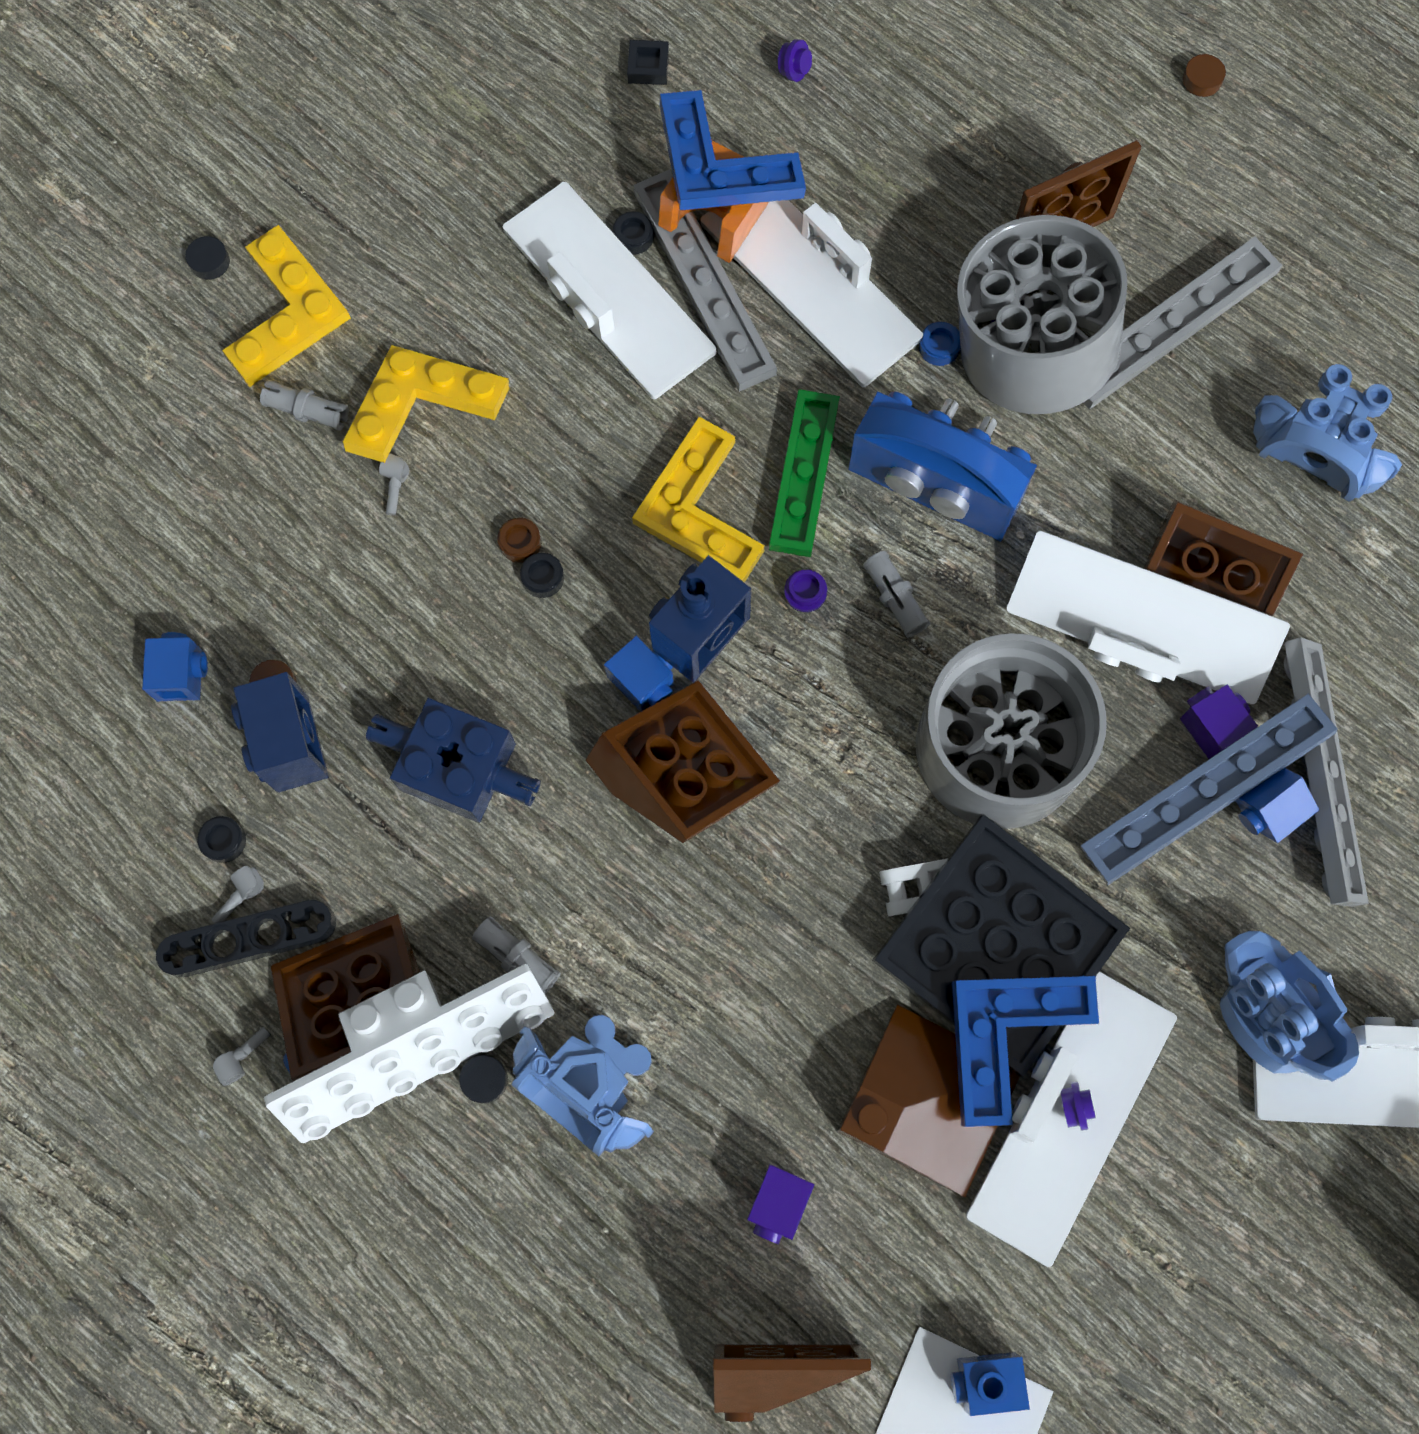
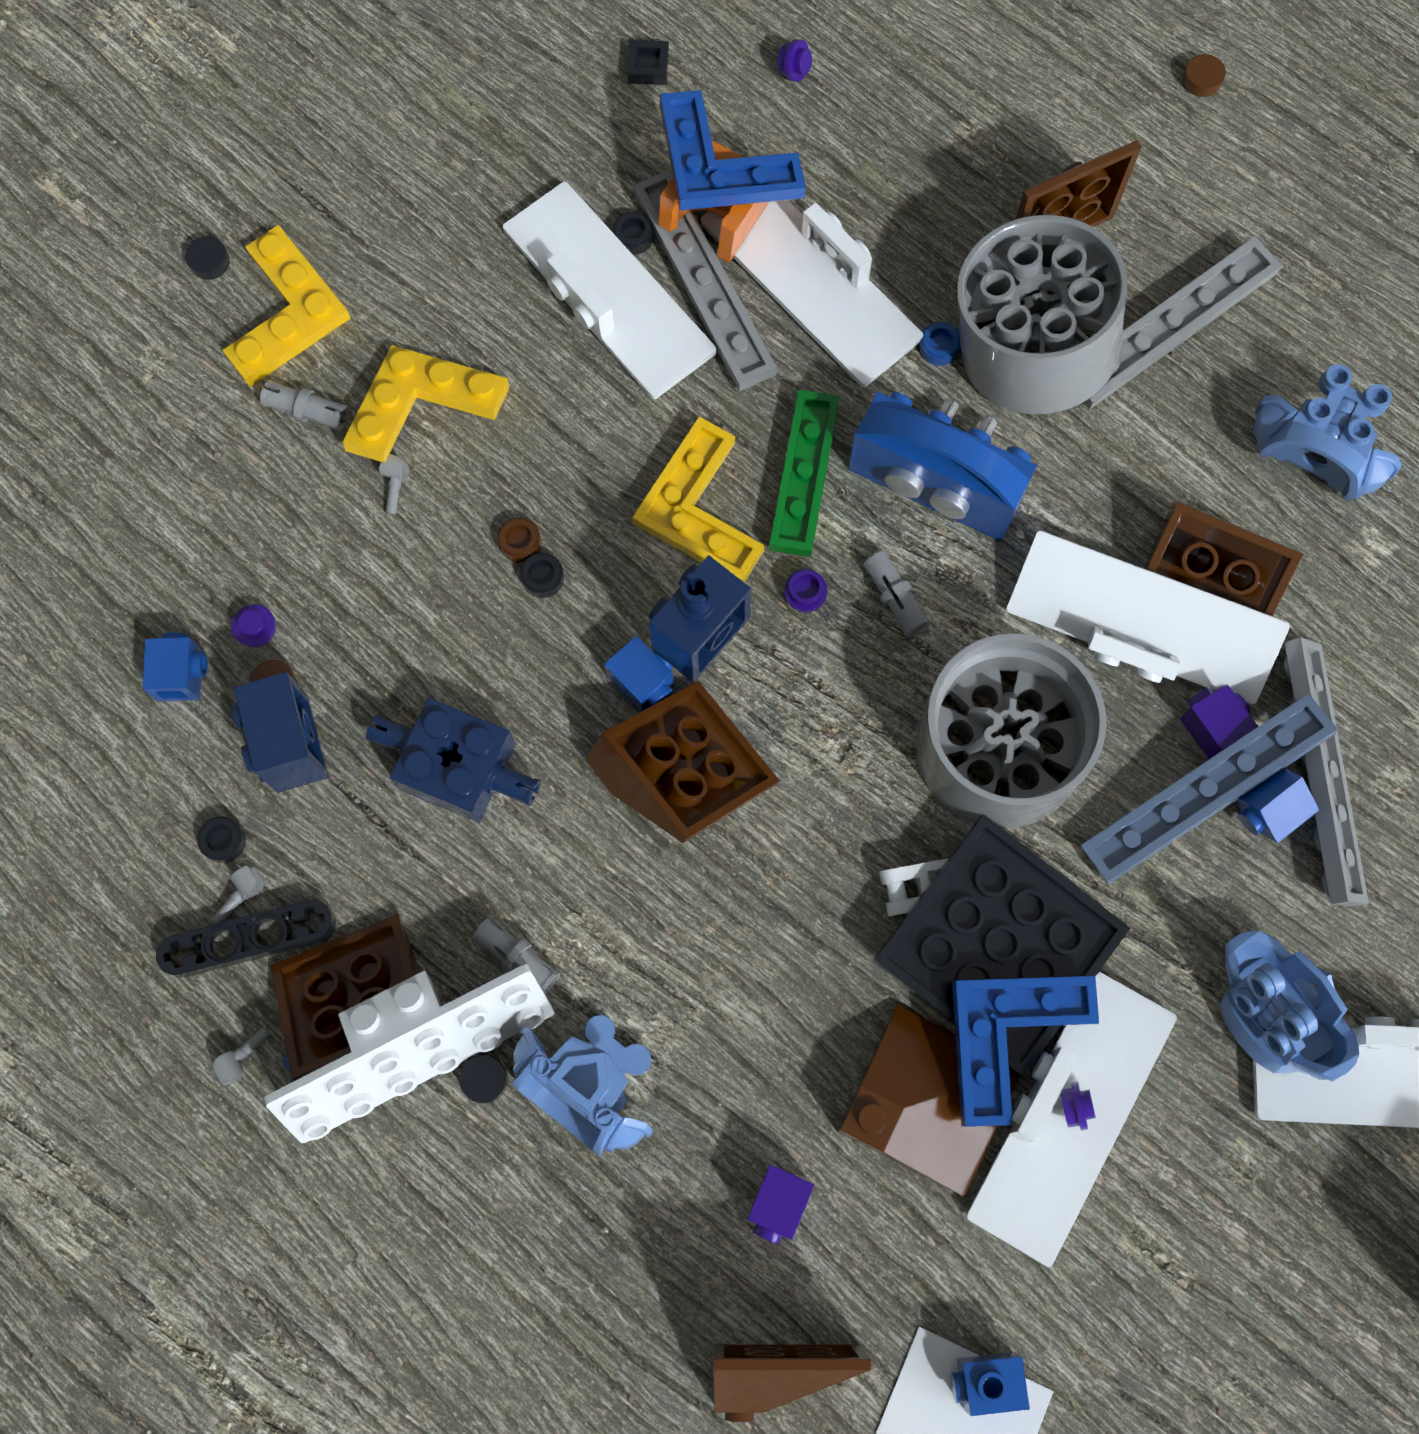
(253, 625): none -> dark purple plate

